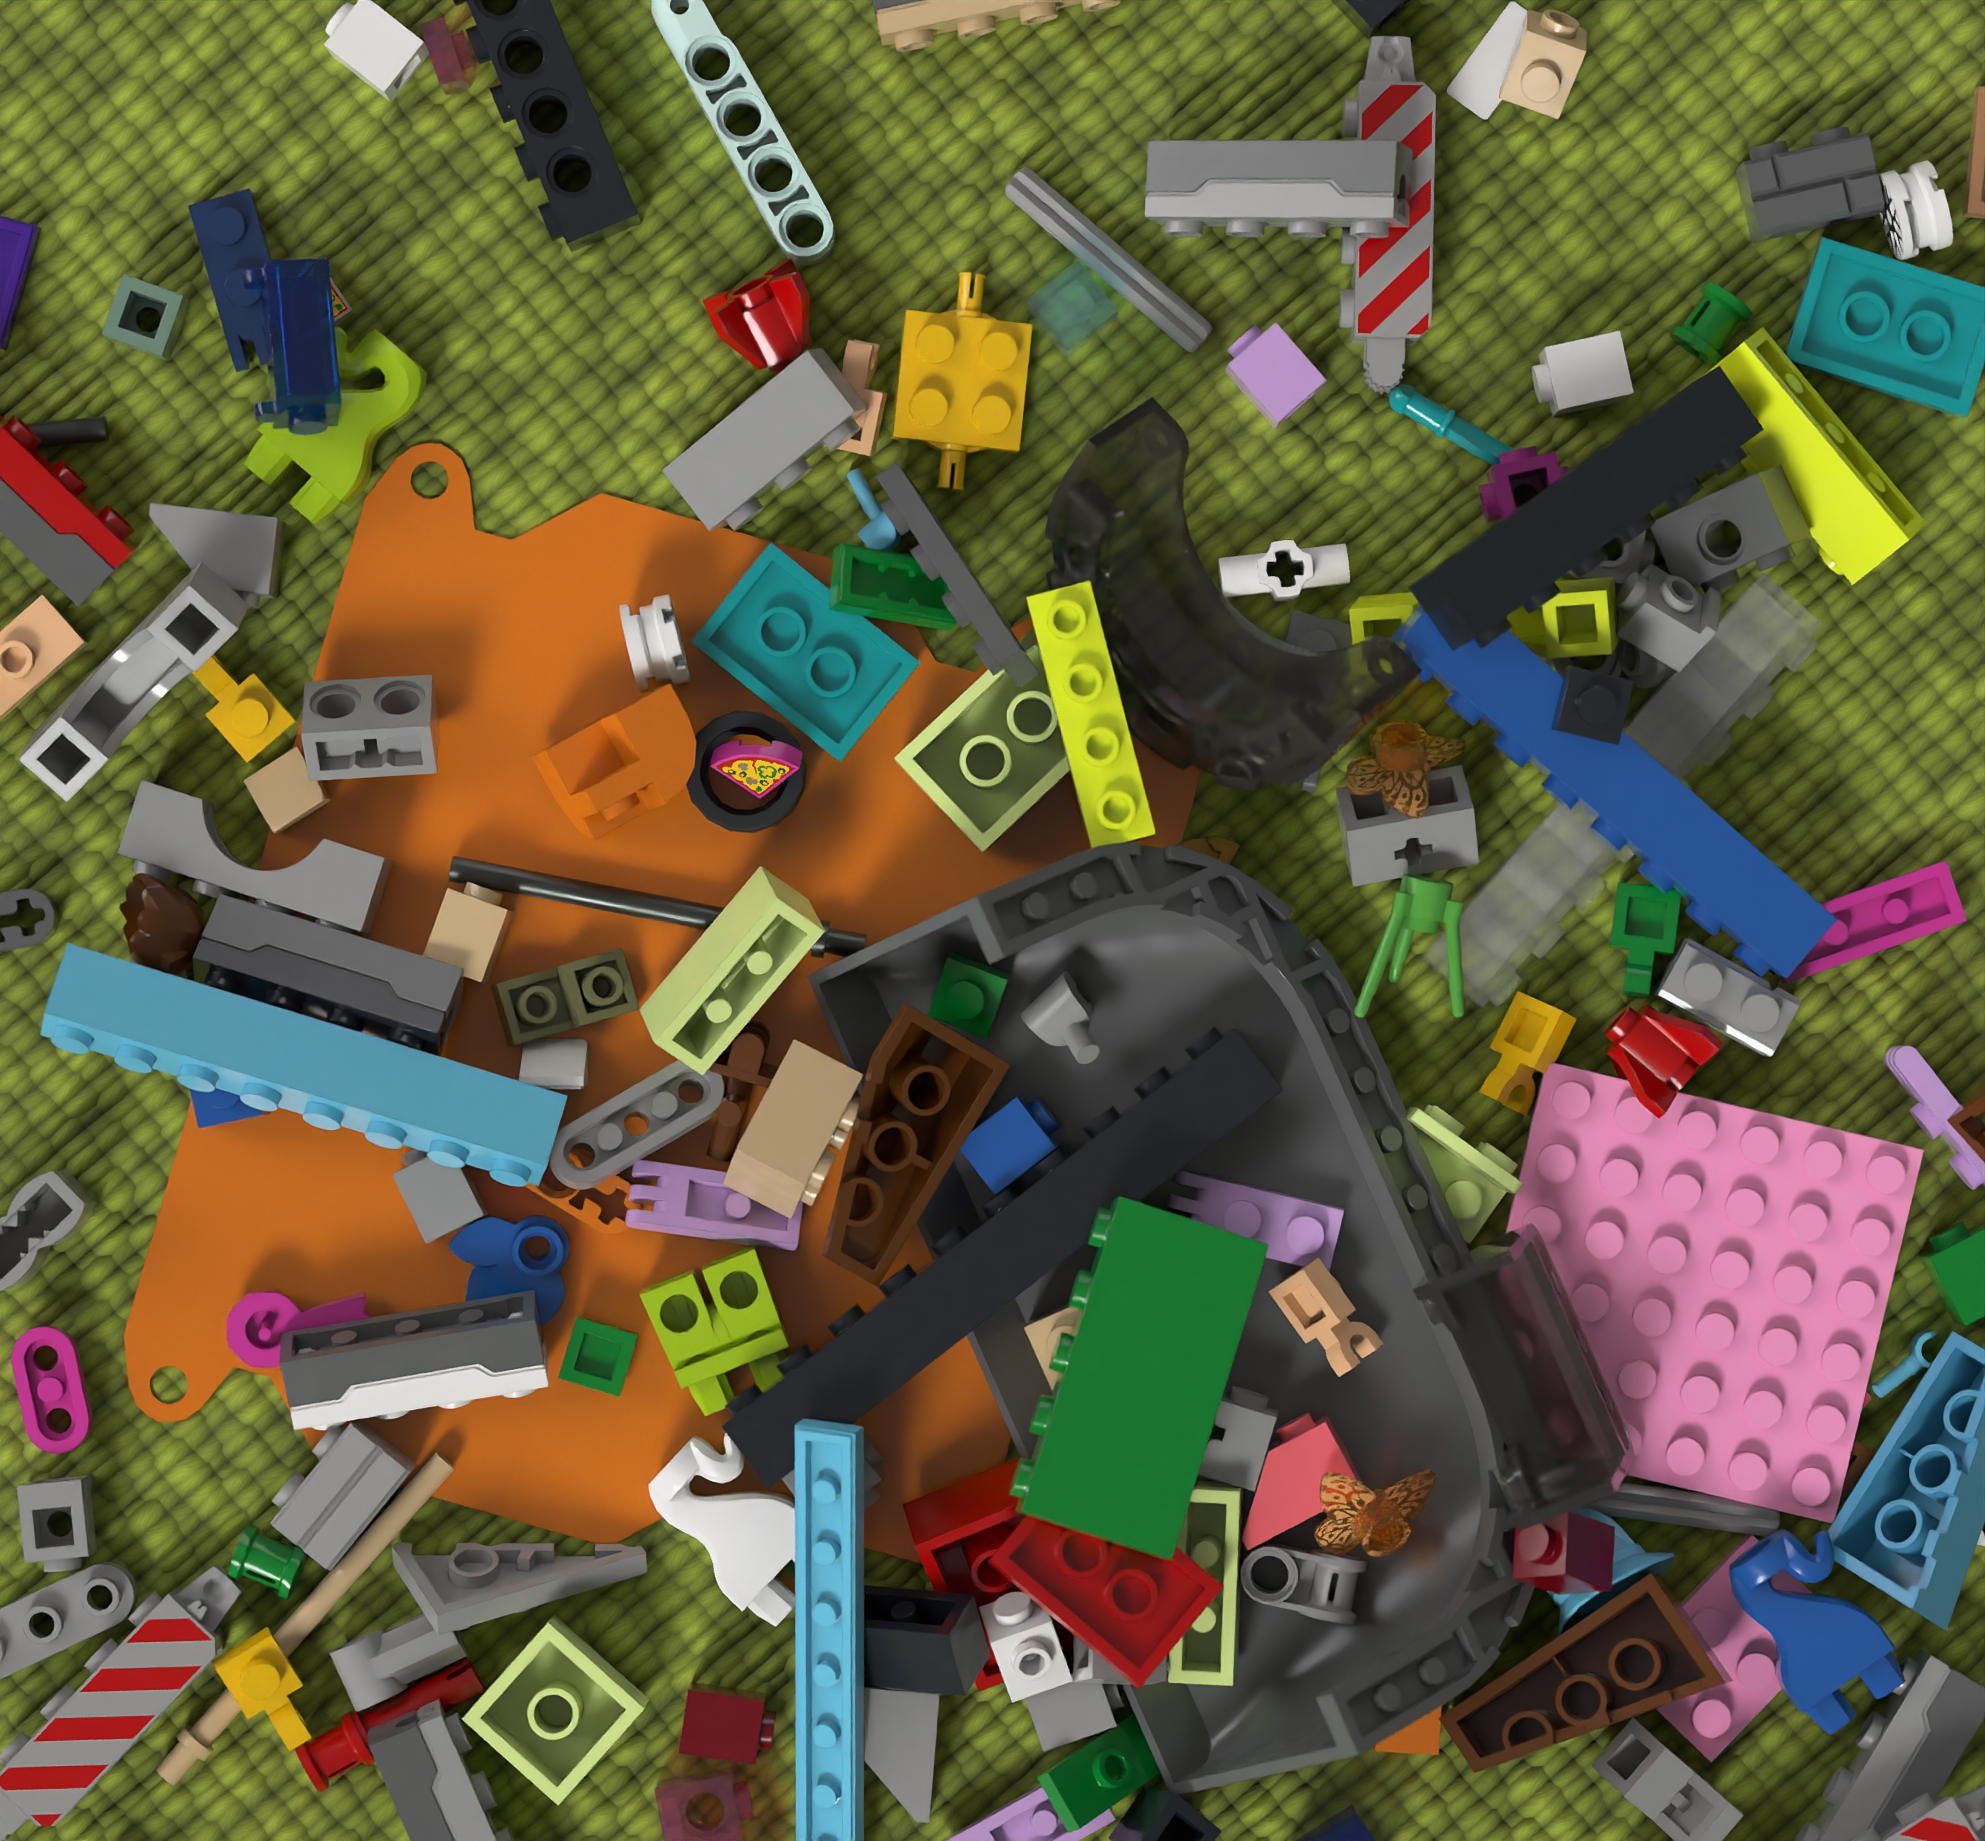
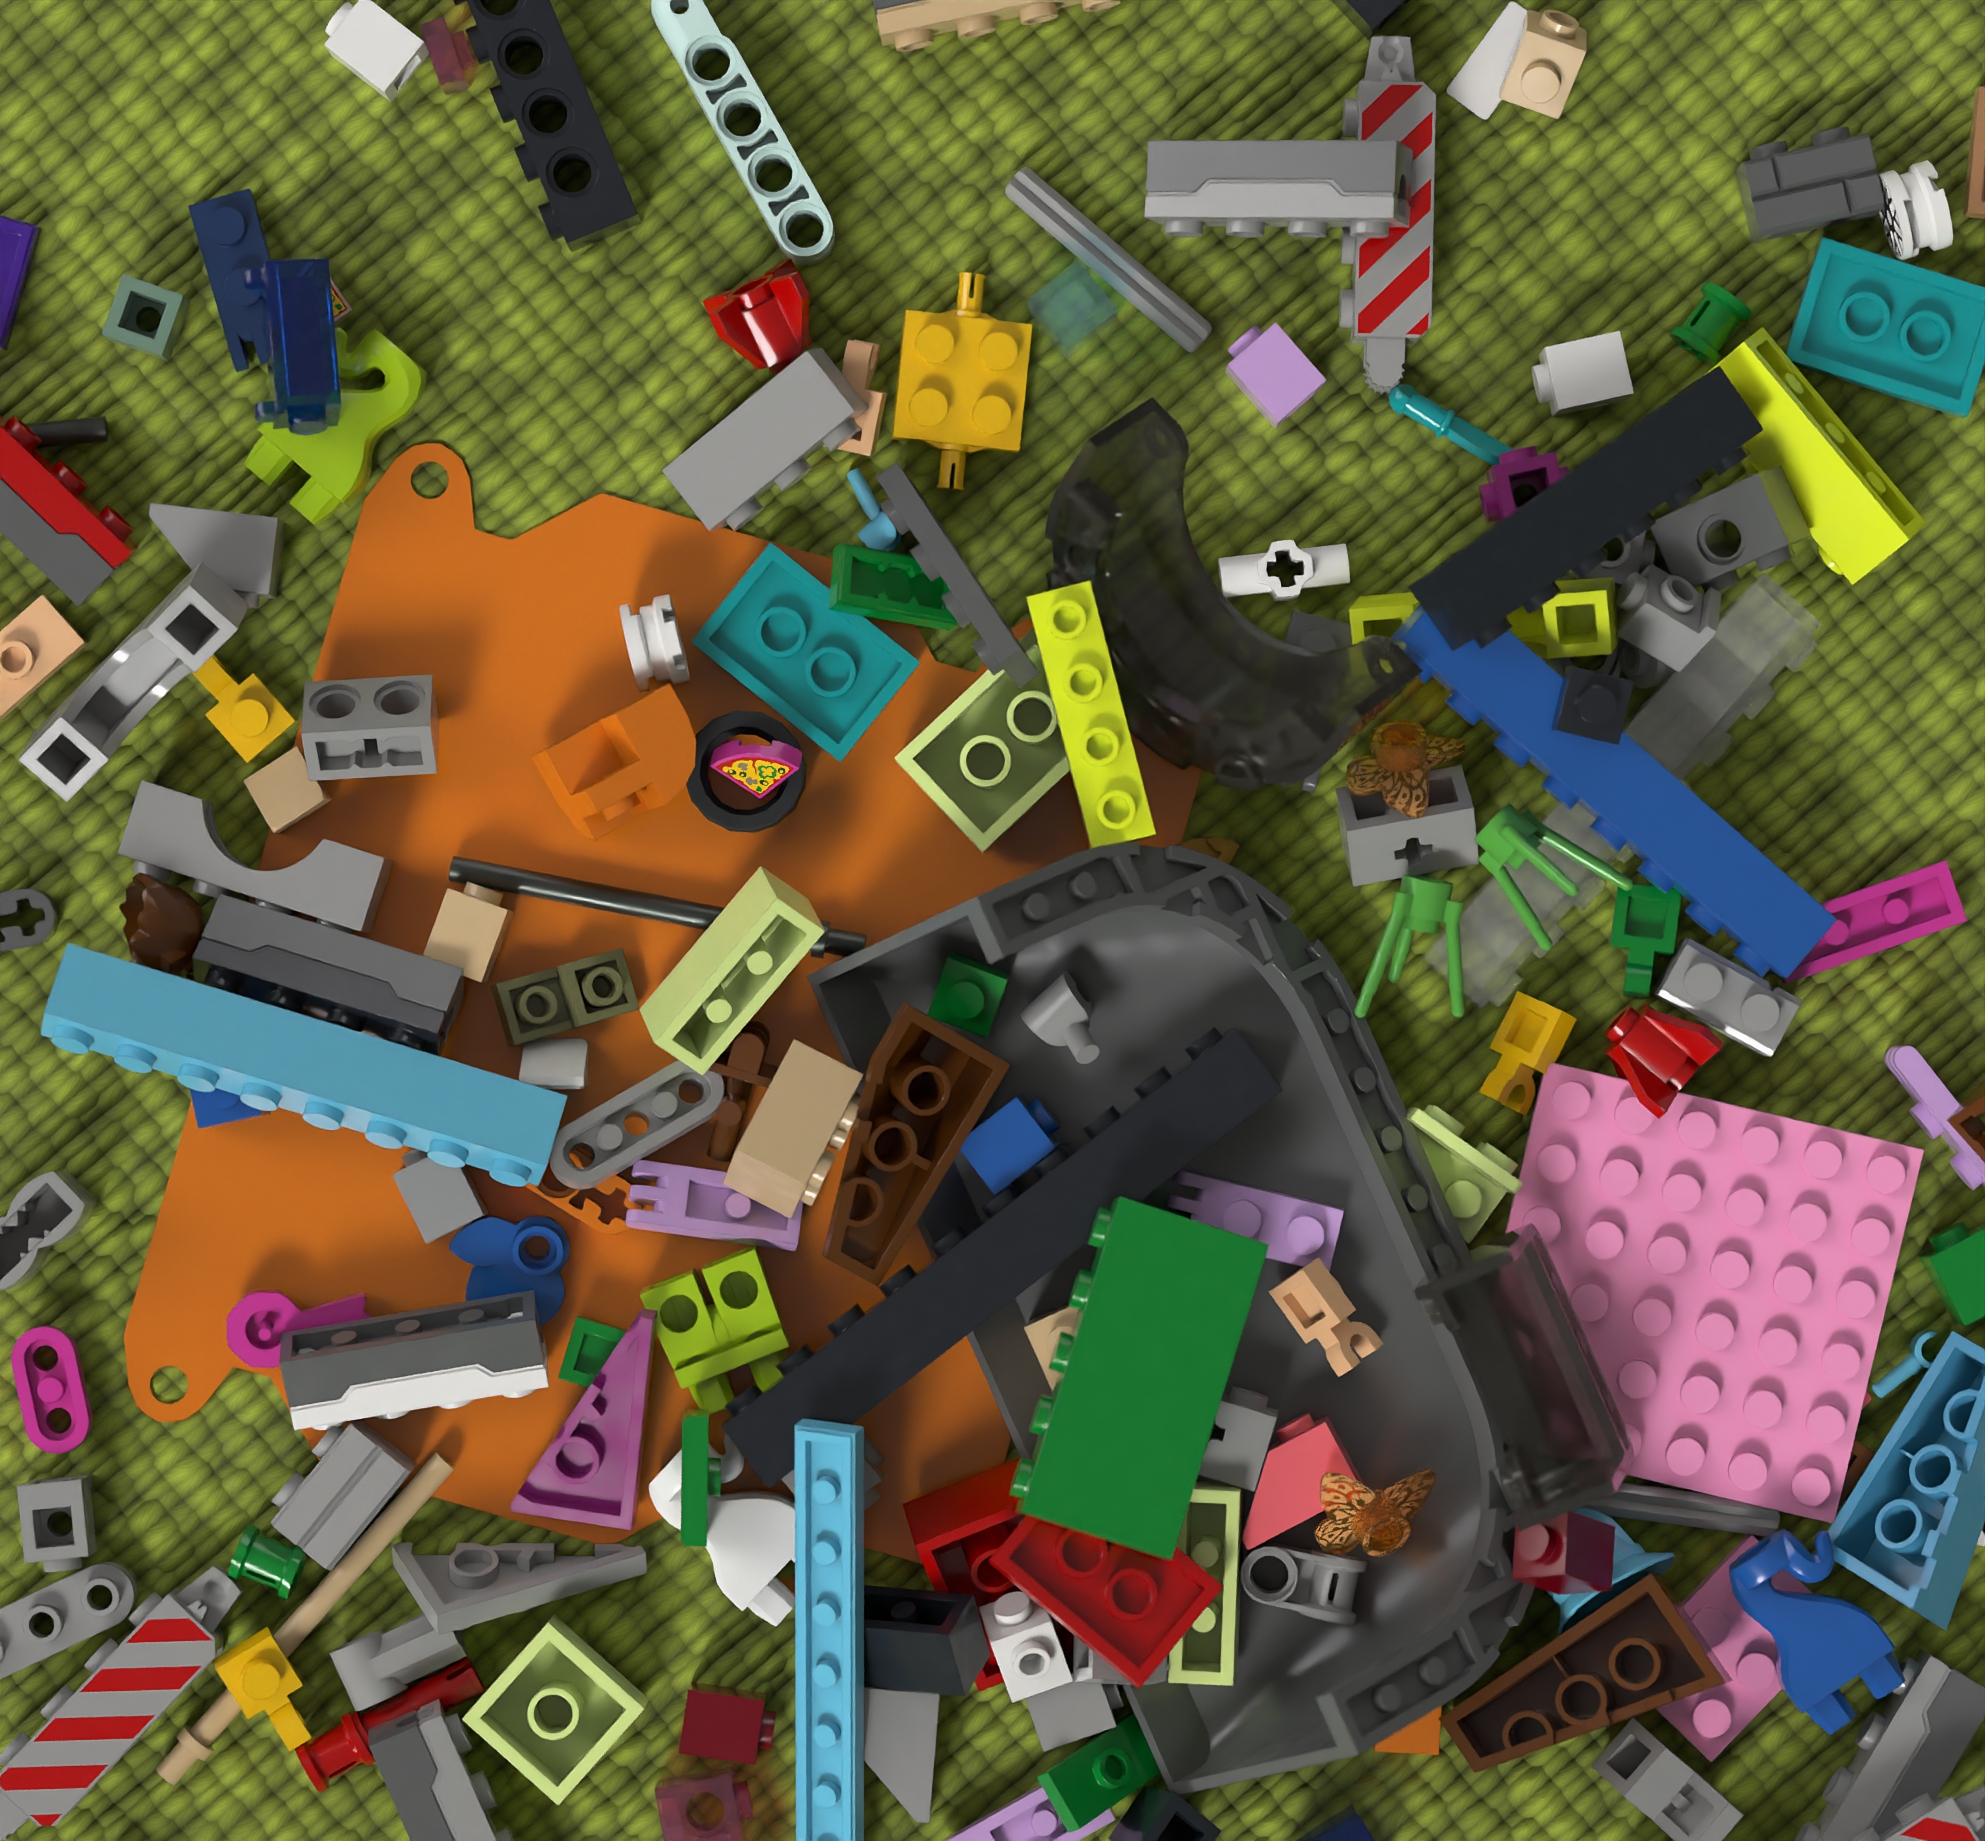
(598, 1453): none -> magenta wing
(698, 1477): none -> green plate
(1514, 840): none -> bright green plant

